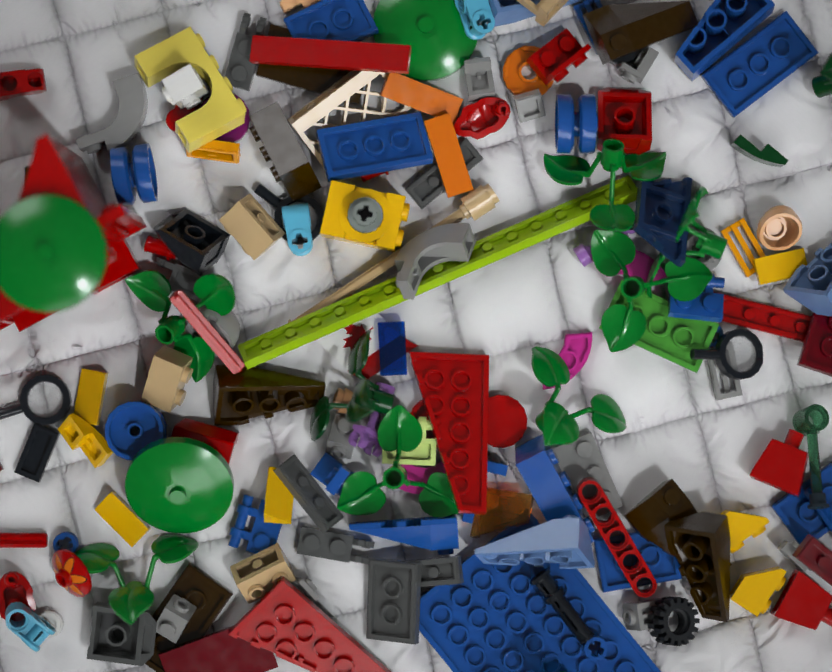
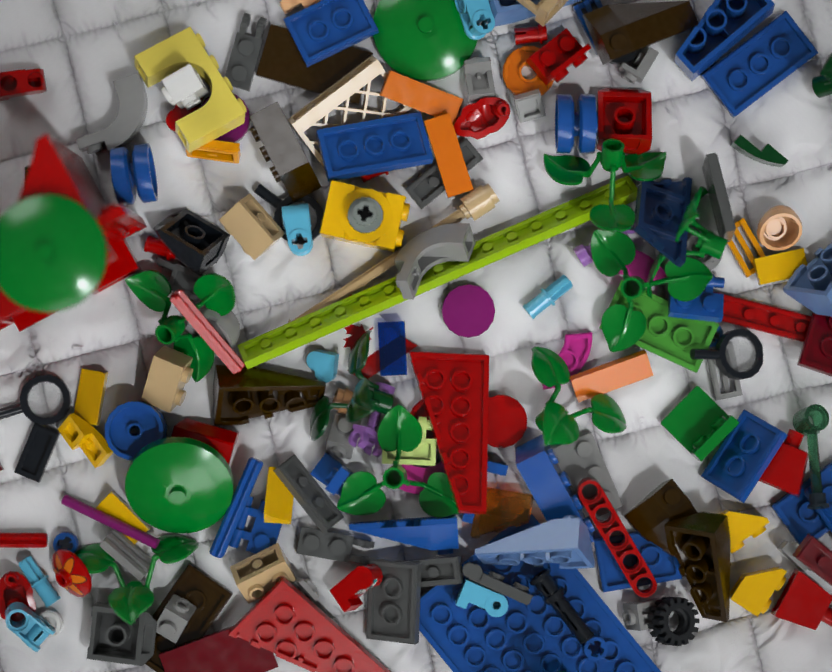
(39, 581): none -> medium azure axle
(110, 521): none -> magenta bar
(126, 554): none -> light grey tile
(236, 507): none -> blue axle
(324, 364): none -> medium azure tile
(330, 54): red tile -> none
(355, 584): none -> red leg
(468, 311): none -> magenta tile
(481, 596): none -> medium azure leg
(495, 582): none -> dark grey hinge
(531, 34): none -> red pin
(548, 296): none -> medium azure axle
(611, 375): none -> orange tile
(698, 423): none -> green bracket
(718, 196): none -> dark grey tile
(744, 456): none -> blue tile

